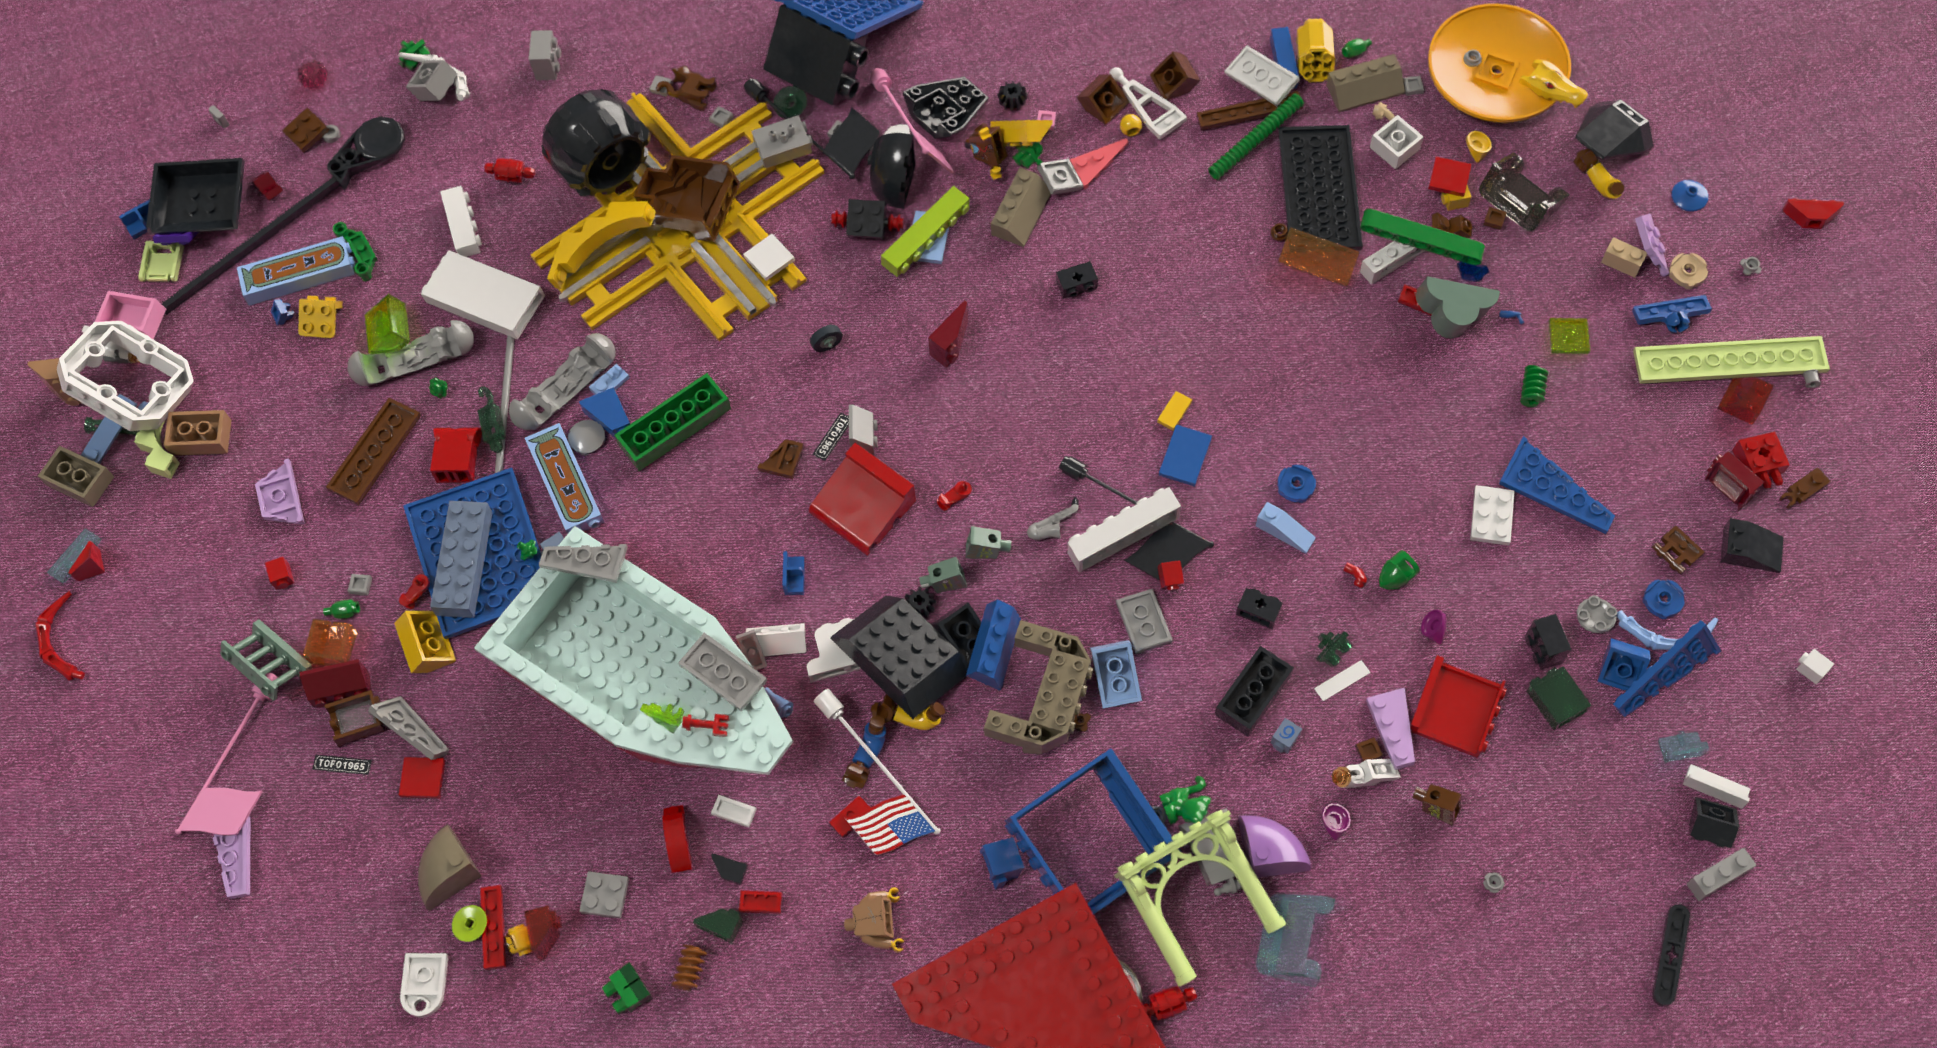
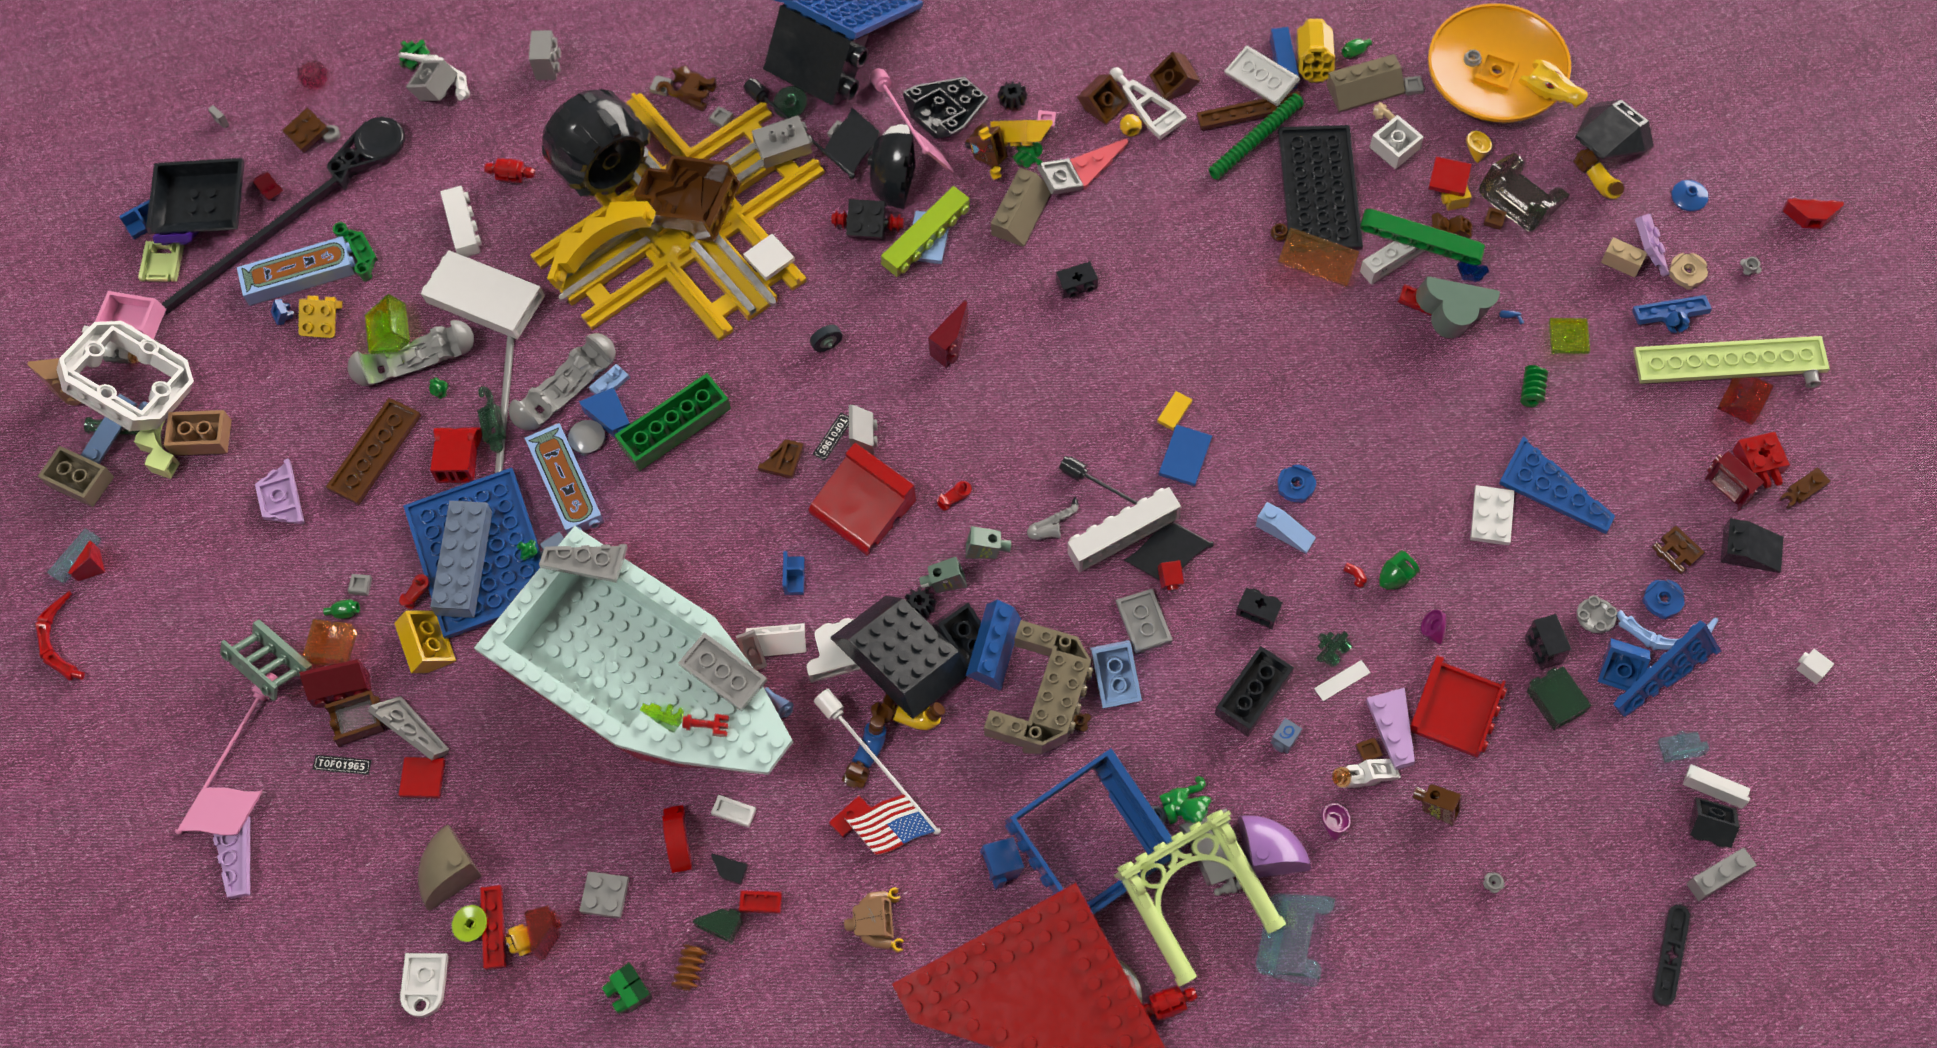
(279, 573): red brick -> none

